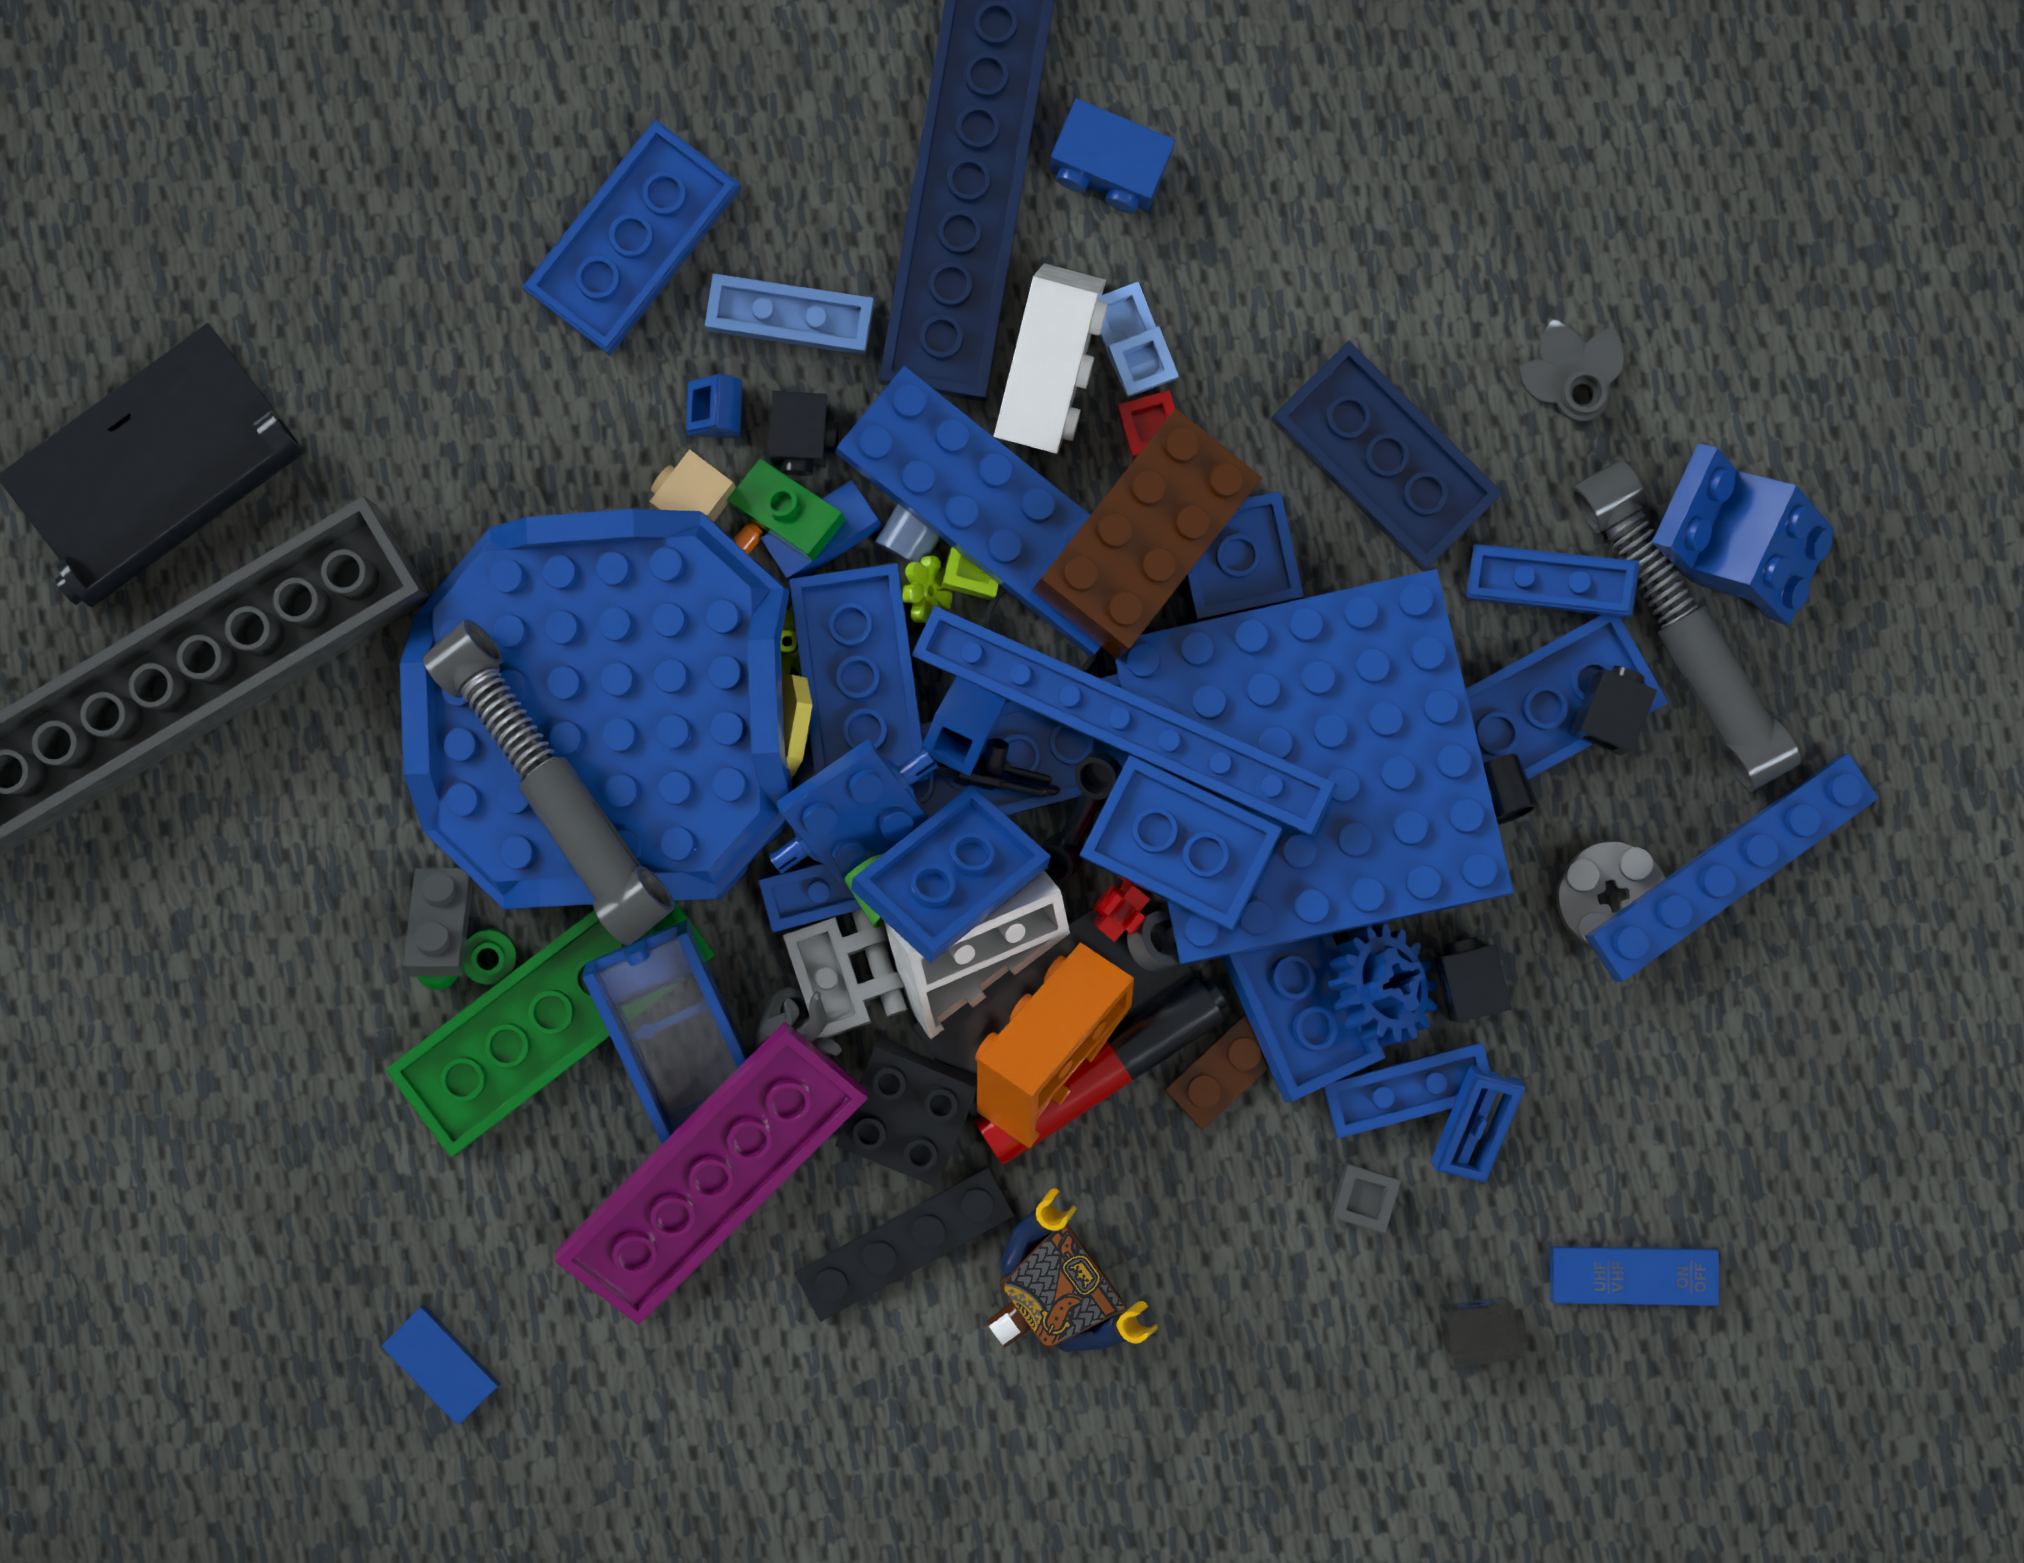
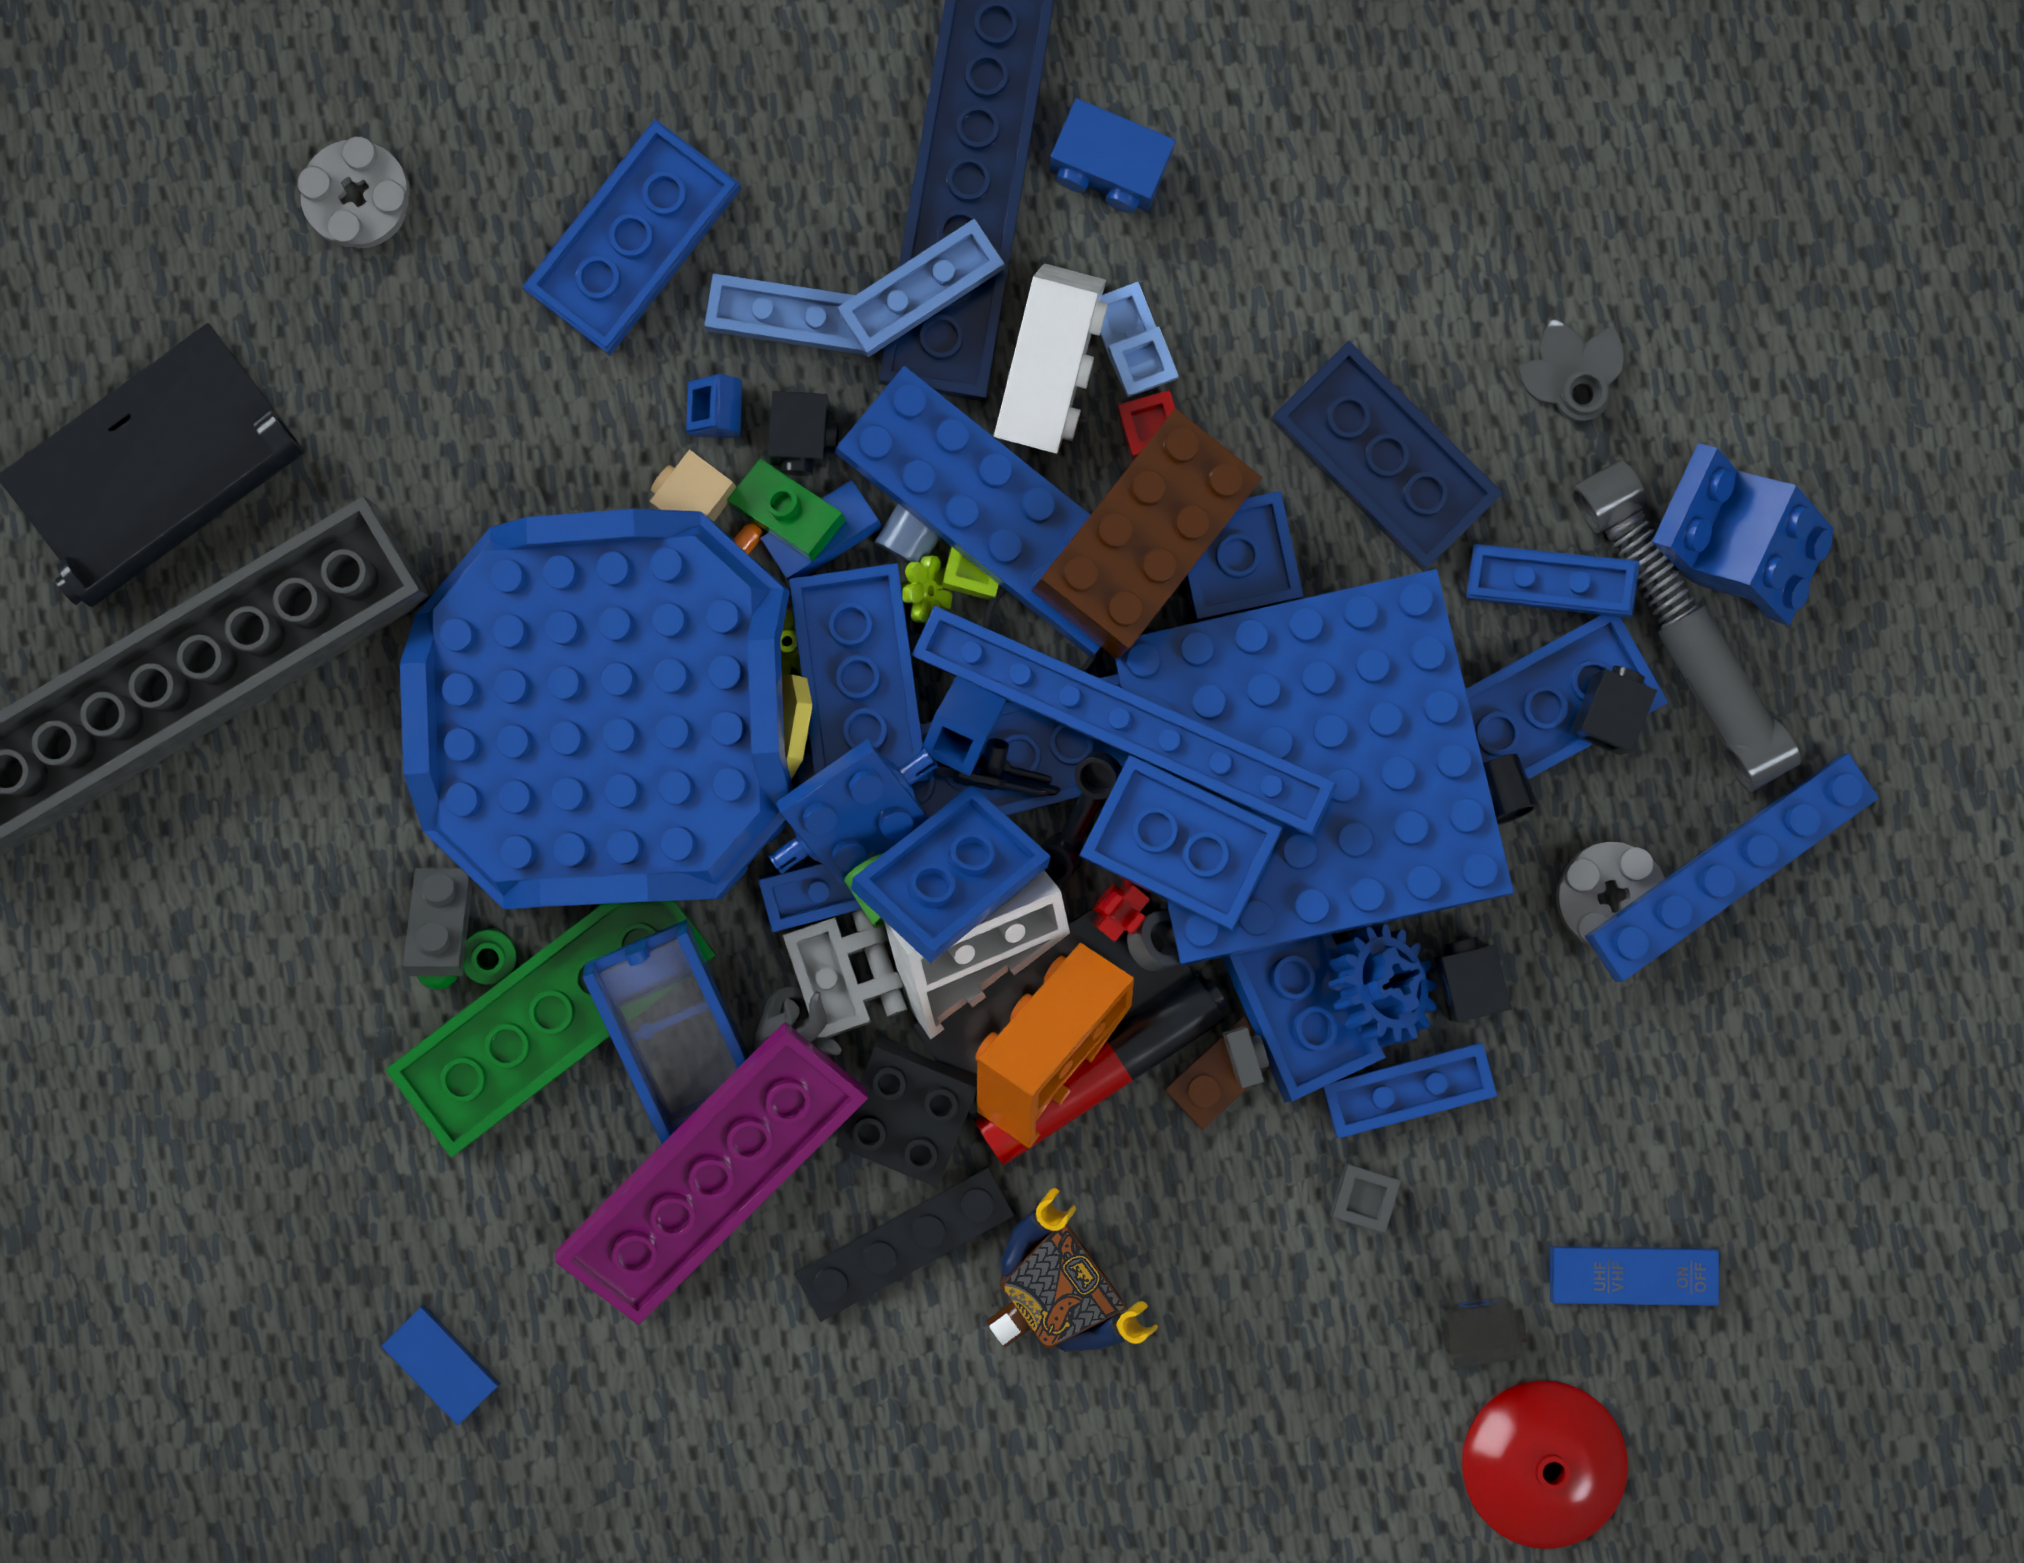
(324, 185): none -> light grey plate
(625, 892): dark grey piece -> none
(921, 288): none -> medium blue plate
(1246, 1056): none -> dark grey plate
(1459, 1117): blue tile -> none
(1514, 1443): none -> red dish

